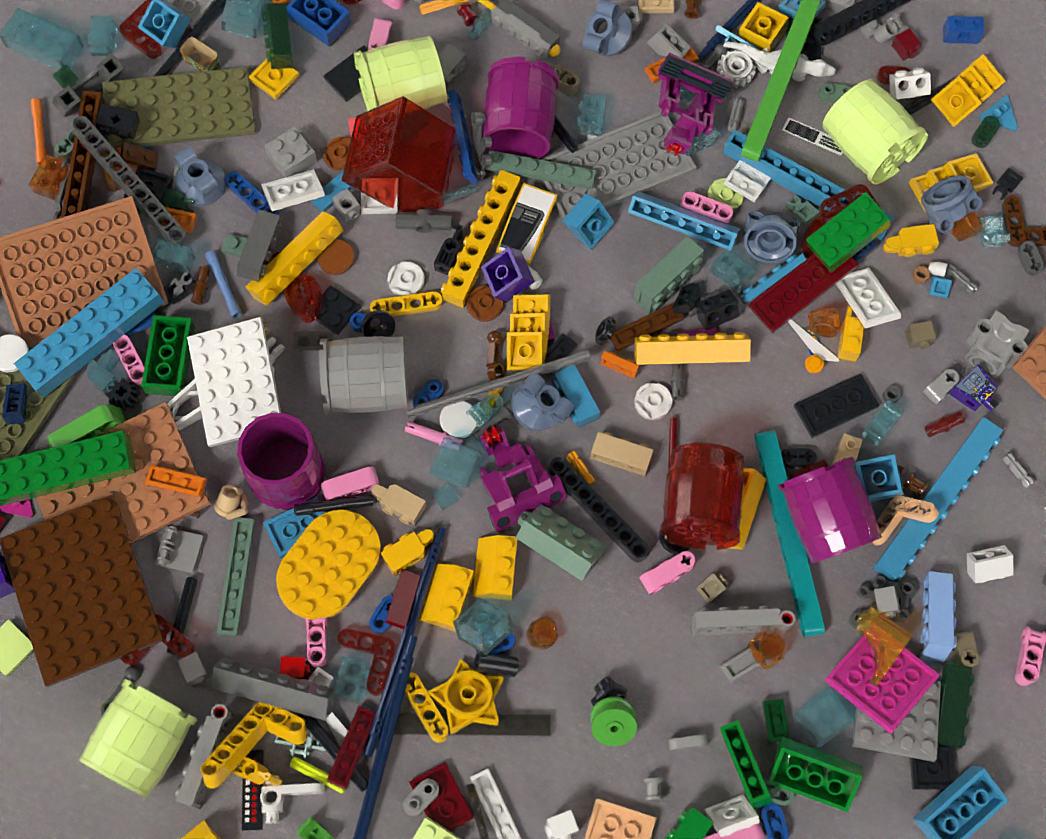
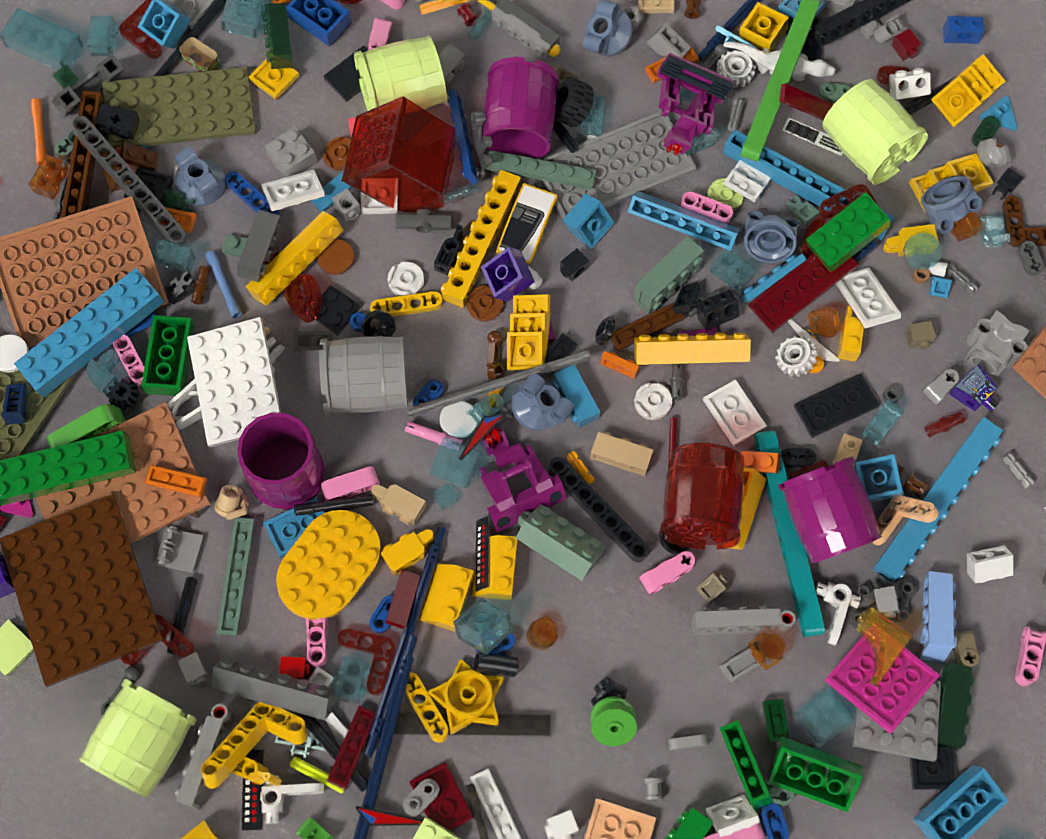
(381, 818): none -> sticker
(482, 554): none -> black sticker
(484, 427): none -> sticker
(573, 101): none -> black tyre
(574, 265): none -> black brick
(734, 413): none -> white plate
(762, 461): none -> orange plate
(801, 364): none -> white gear
(804, 101): none -> dark red tile
(828, 593): none -> white piece
(922, 251): none -> clear light blue tile
(993, 153): none -> light grey hair

